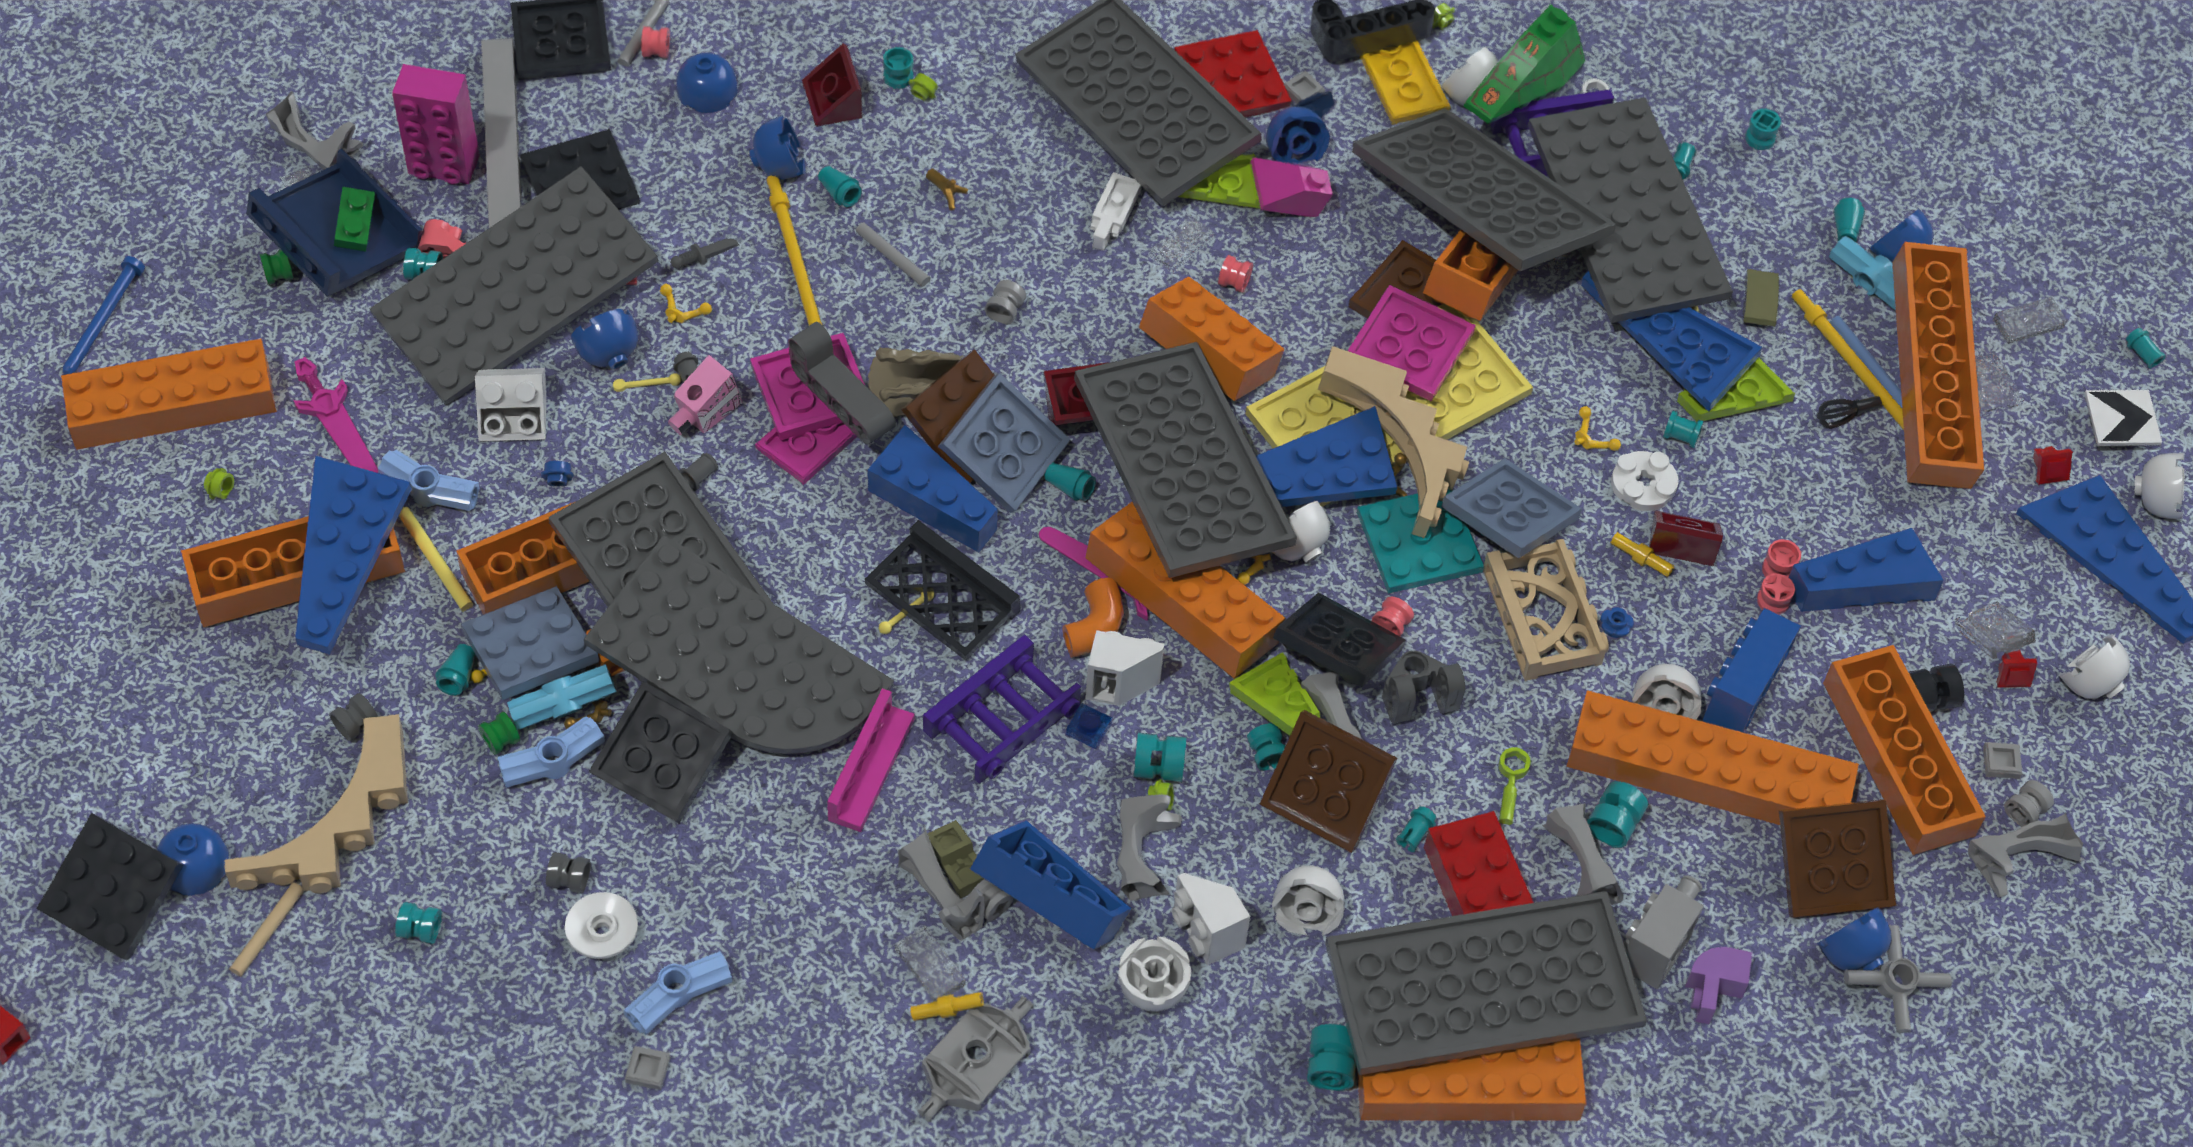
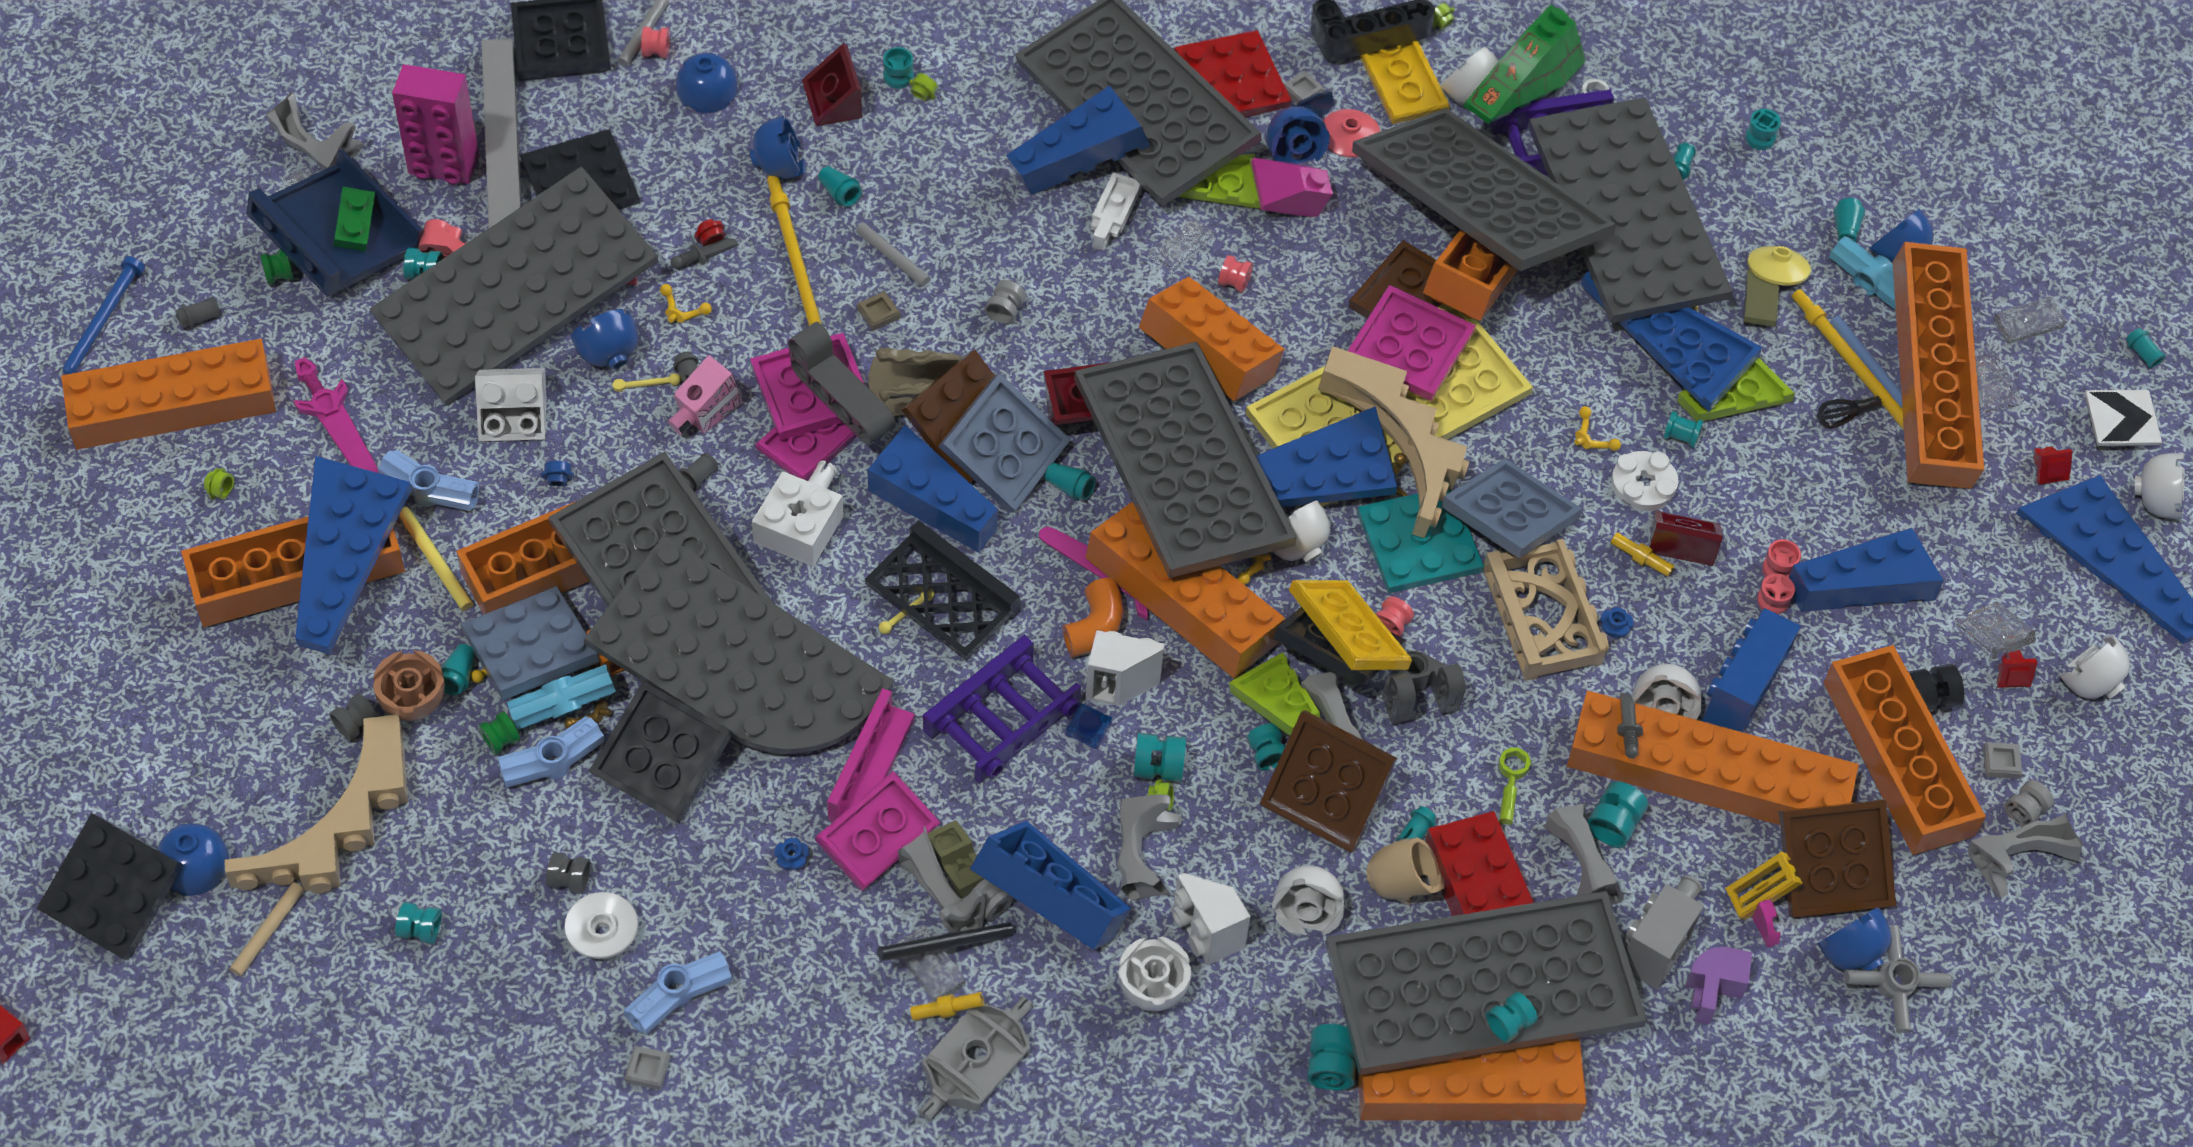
(197, 312): none -> dark grey pin
(409, 685): none -> nougat cylinder
(709, 232): none -> red plate
(795, 861): none -> blue plate
(799, 515): none -> white brick
(874, 829): none -> dark pink tile
(878, 311): none -> dark tan tile
(945, 941): none -> black bar
(947, 186): pearl gold bar -> none
(1078, 142): none -> blue wedge
(1343, 136): none -> coral dish
(1350, 625): none -> yellow tile
(1398, 867): none -> tan piece
(1511, 1017): none -> teal wheel
(1629, 728): none -> dark grey piece
(1763, 919): none -> dark pink tile
(1779, 265): none -> light yellow dish
(1788, 871): none -> yellow tile

